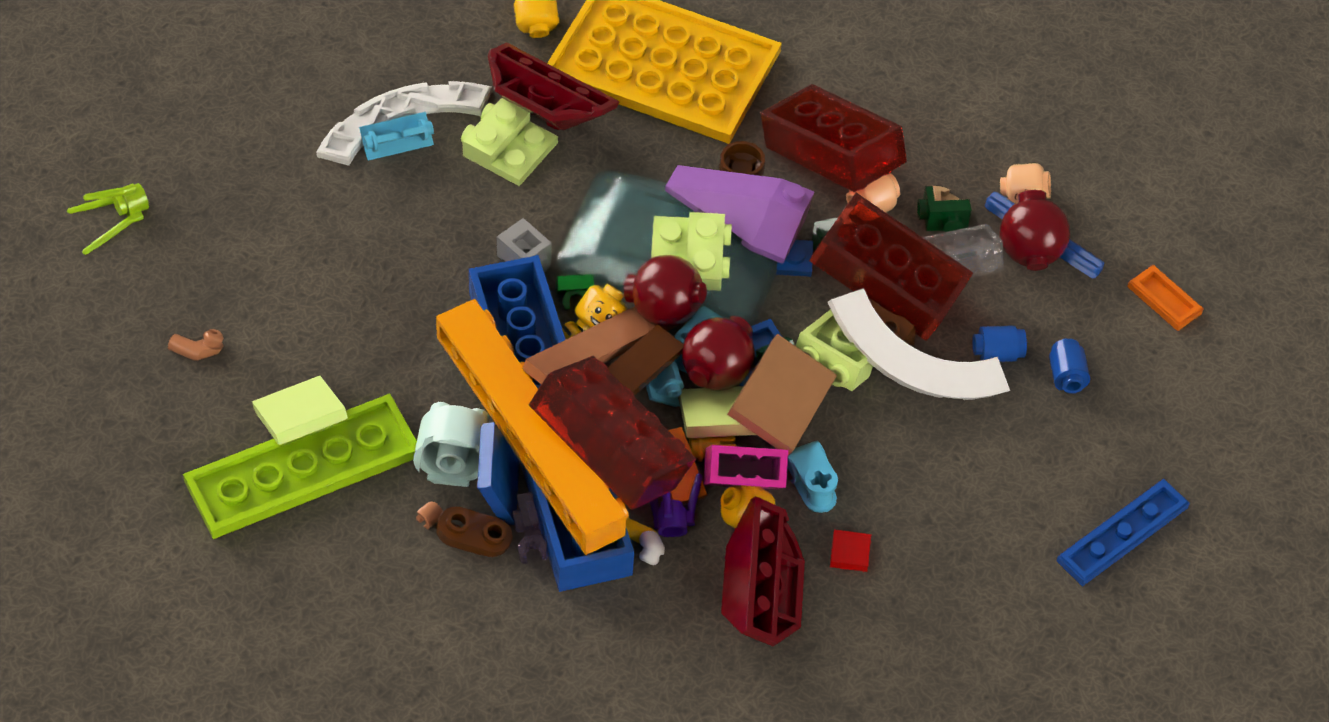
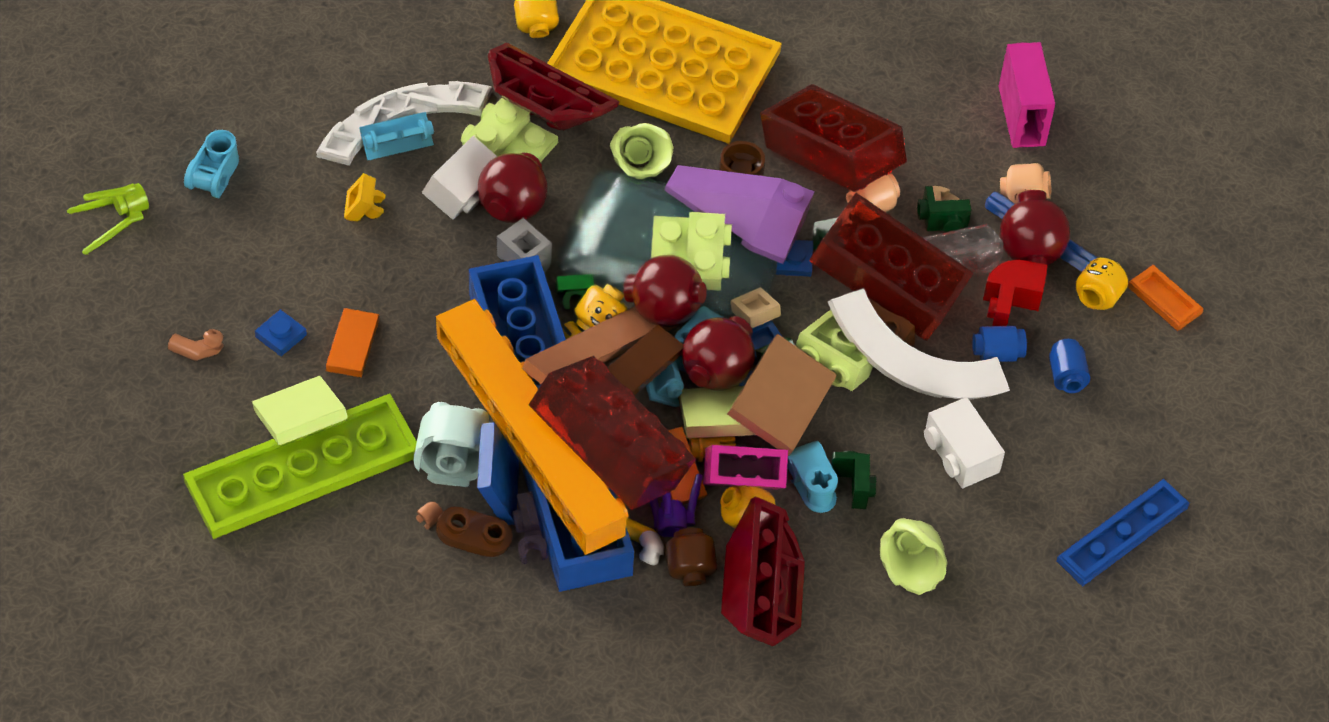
(213, 163): none -> medium azure piece
(280, 332): none -> blue plate
(352, 342): none -> orange tile
(361, 199): none -> yellow tile
(456, 181): none -> white brick
(512, 187): none -> dark red brick
(639, 145): none -> yellowish green hair
(691, 556): none -> reddish brown head
(756, 307): none -> tan tile
(850, 550): red tile -> none
(858, 467): none -> dark green bracket
(913, 555): none -> yellowish green hair
(963, 443): none -> white brick
(1014, 284): none -> red brick
(1026, 94): none -> dark pink brick
(1101, 284): none -> yellow head

